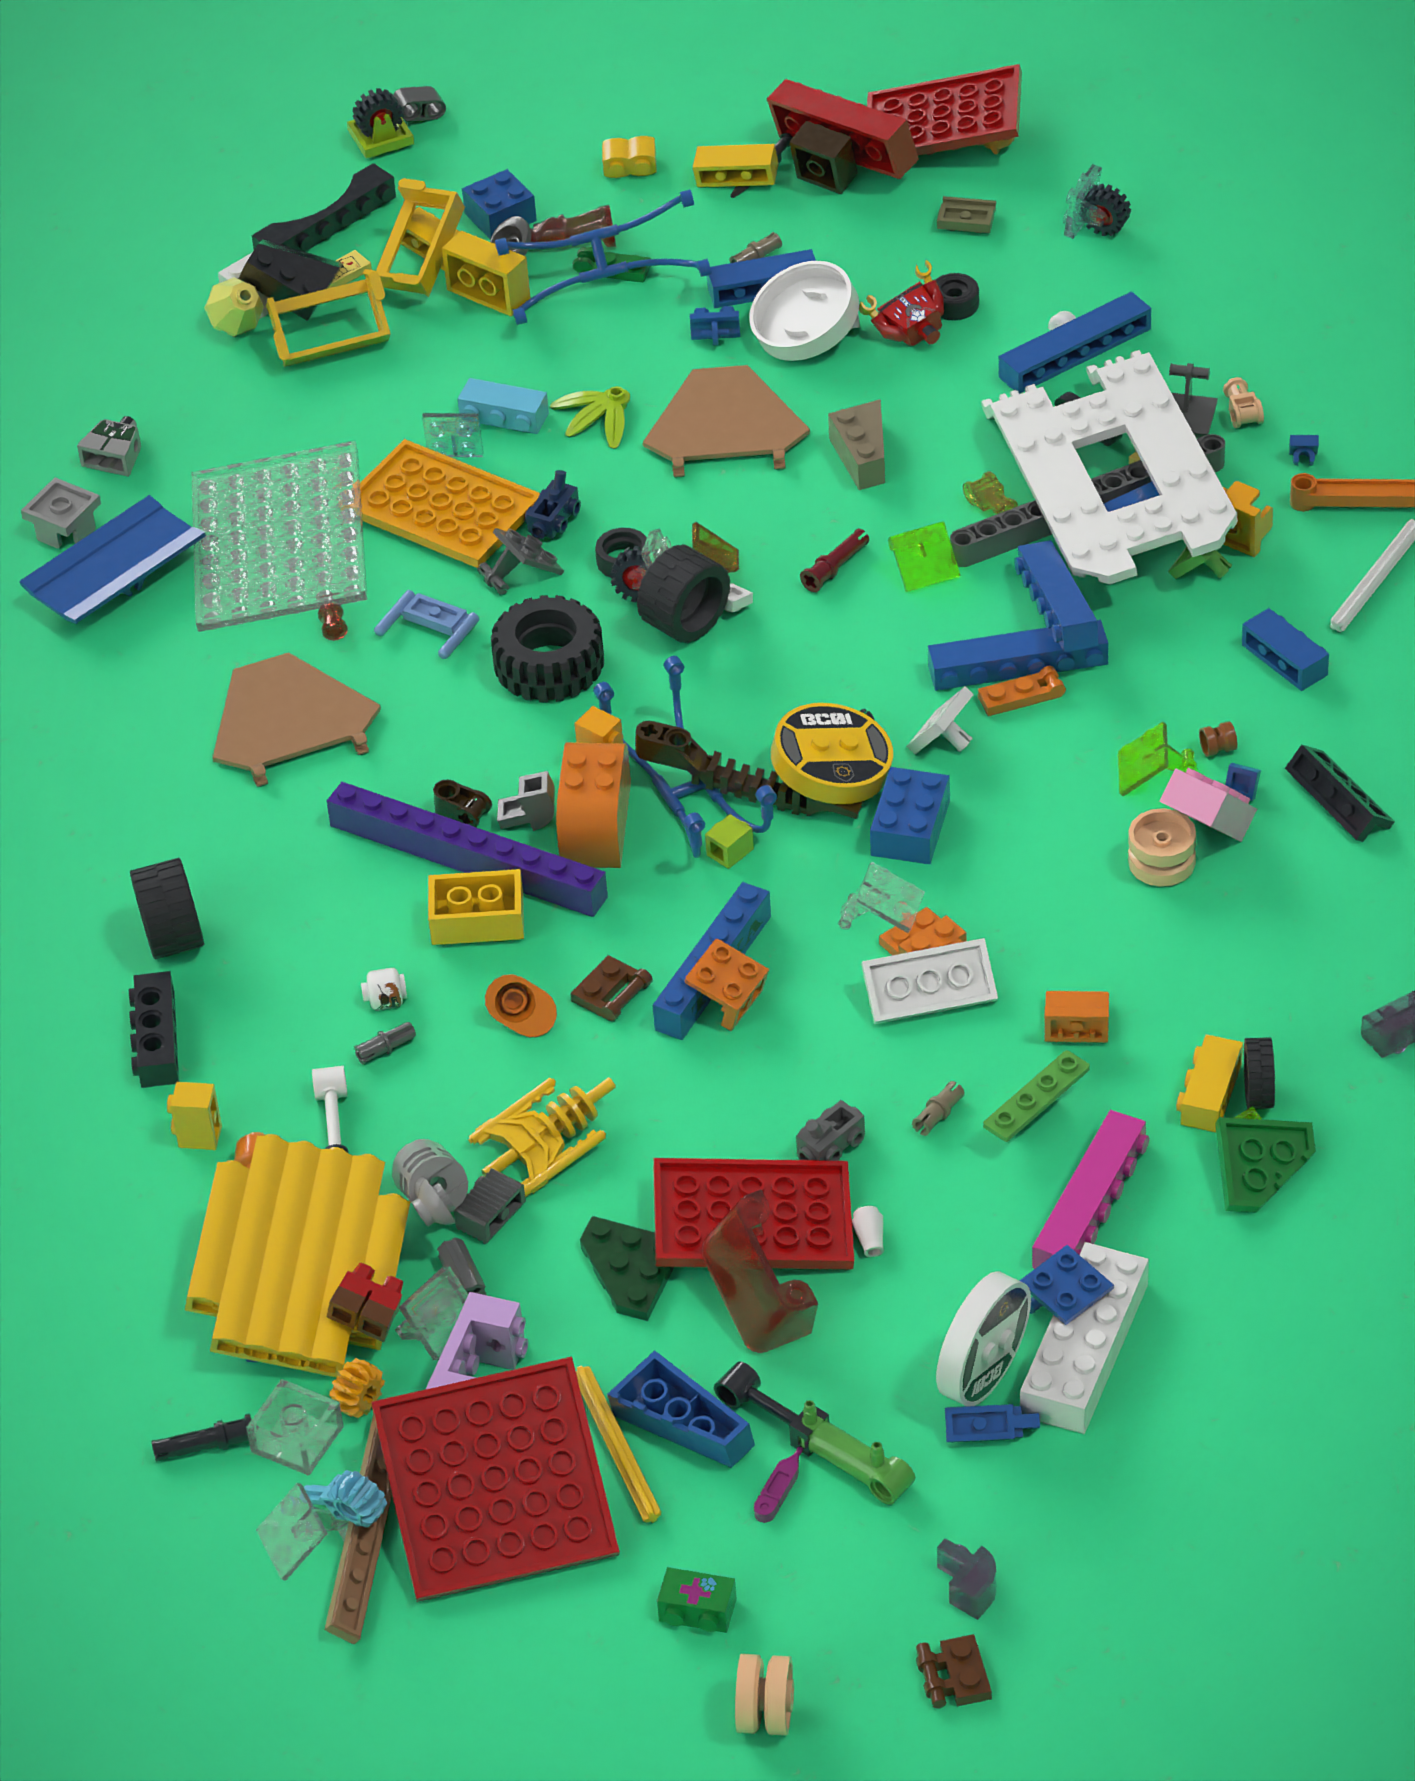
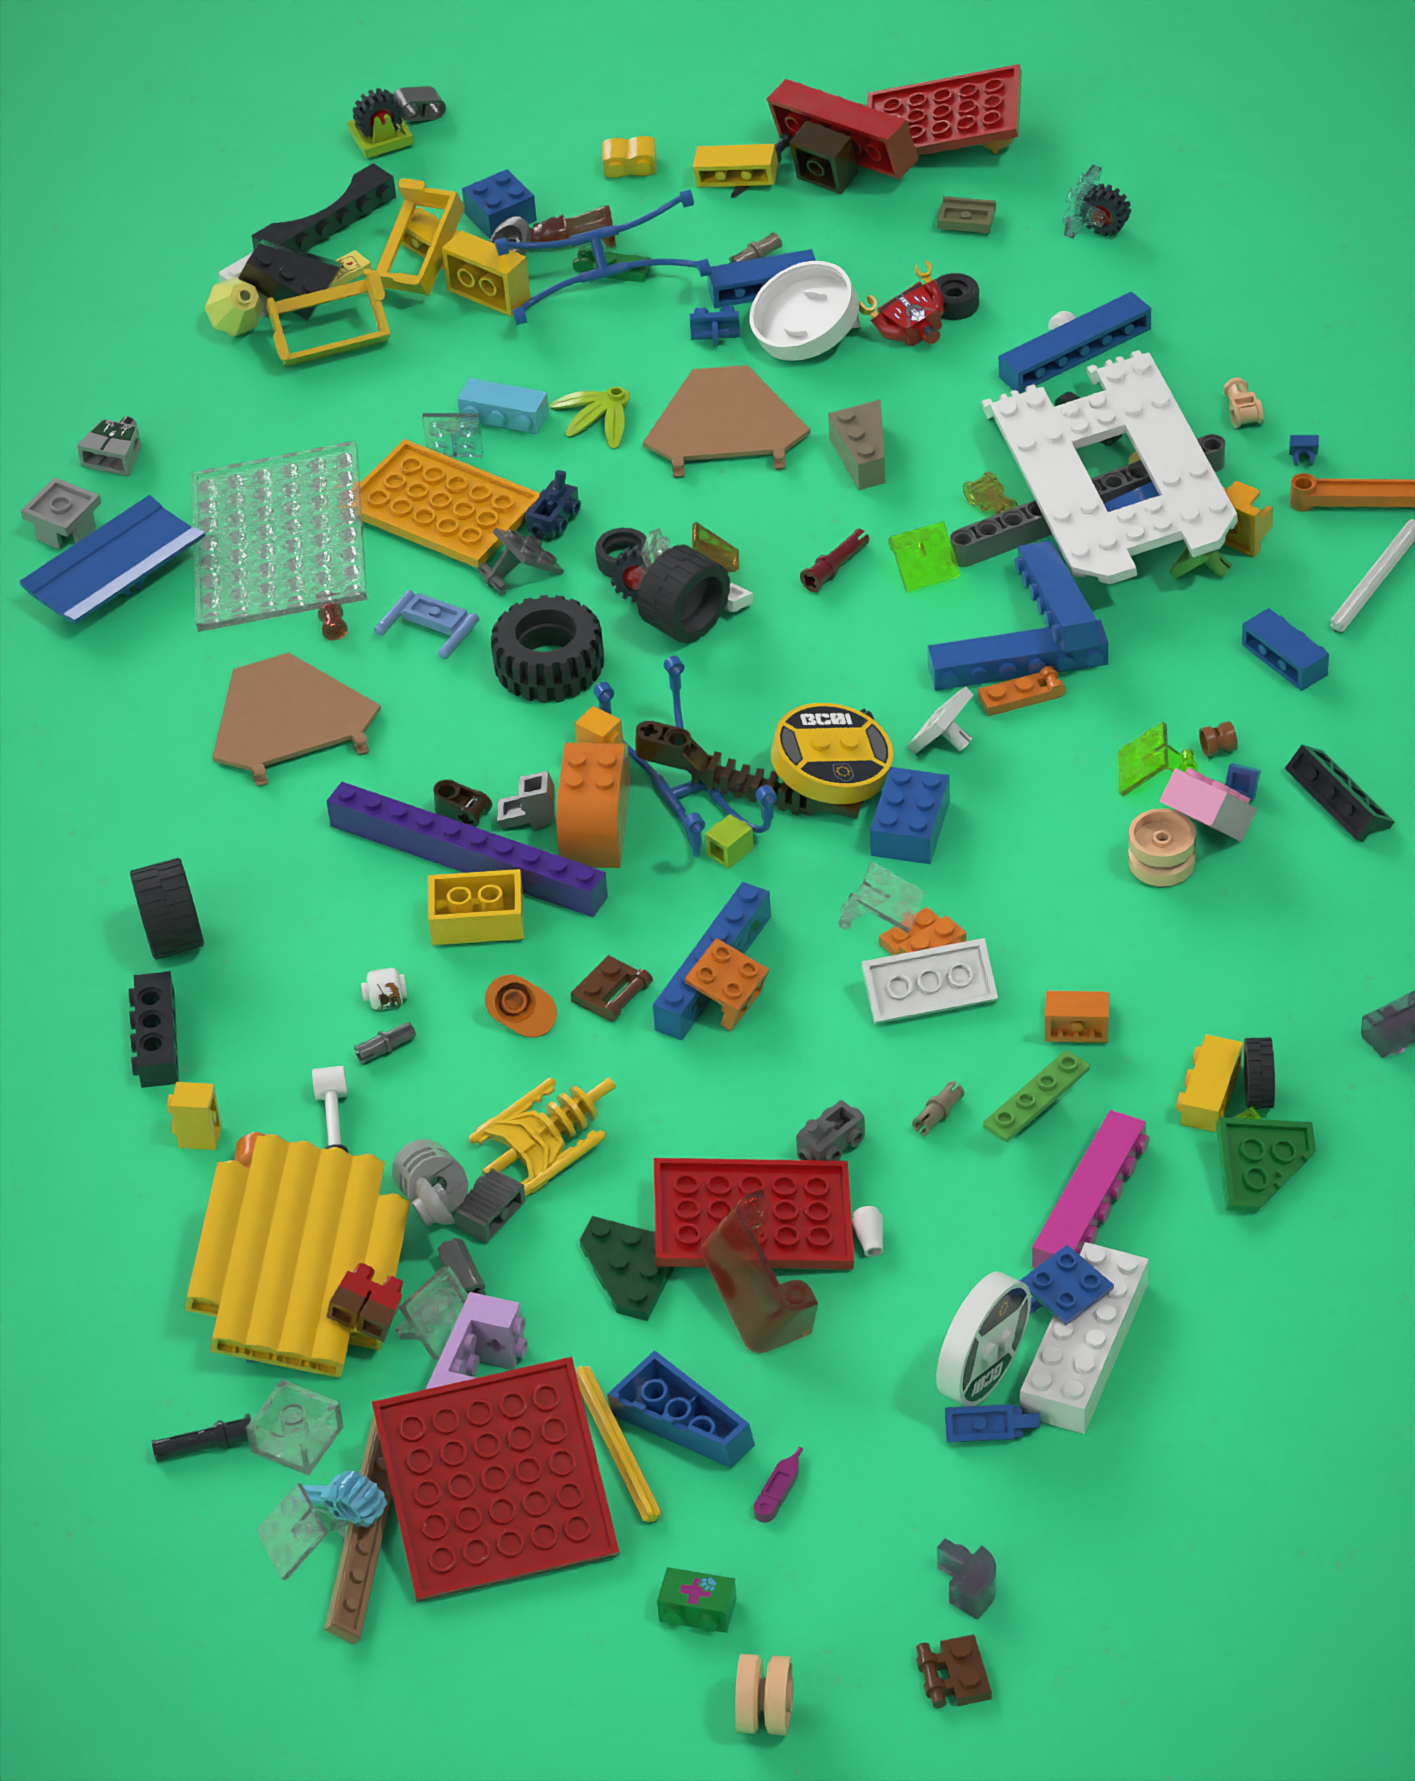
(357, 1387): light orange gear -> none
(815, 1434): bright green piece -> none
(1196, 409): dark grey plate -> none

